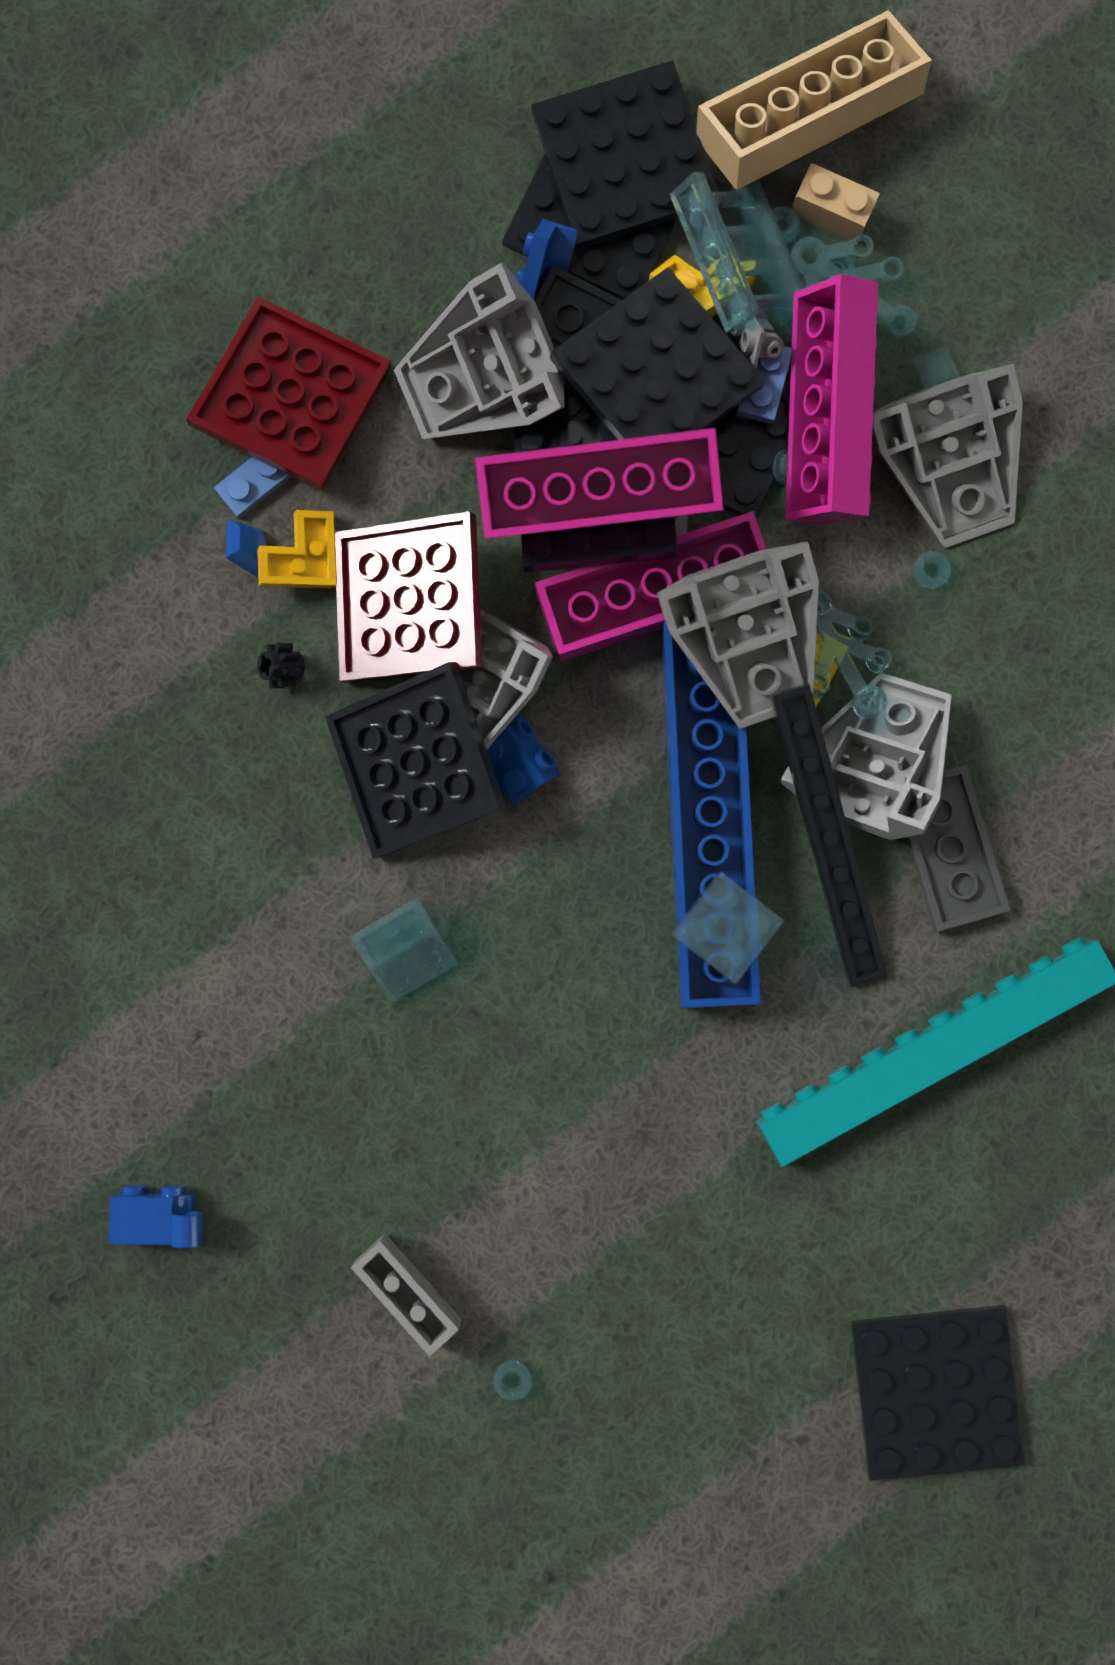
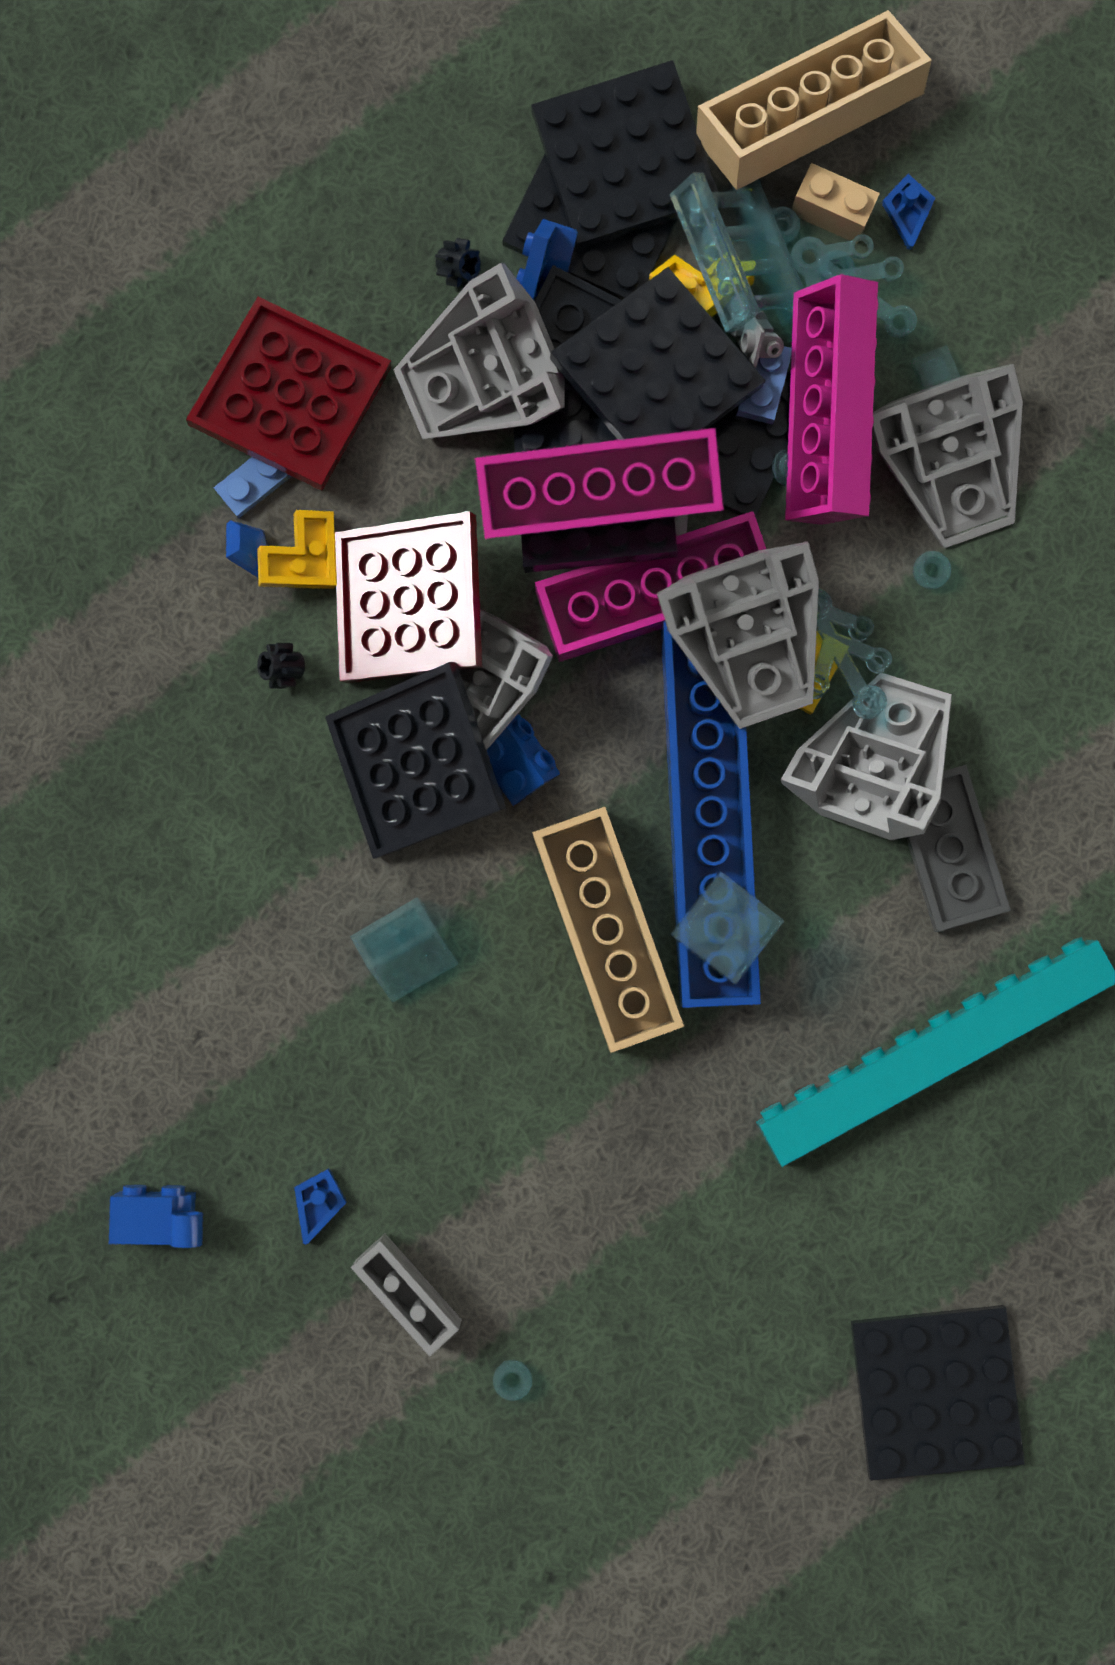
(317, 1203): none -> blue piece
(457, 262): none -> black gear
(607, 929): none -> tan brick
(828, 833): black tile -> none
(908, 208): none -> blue piece

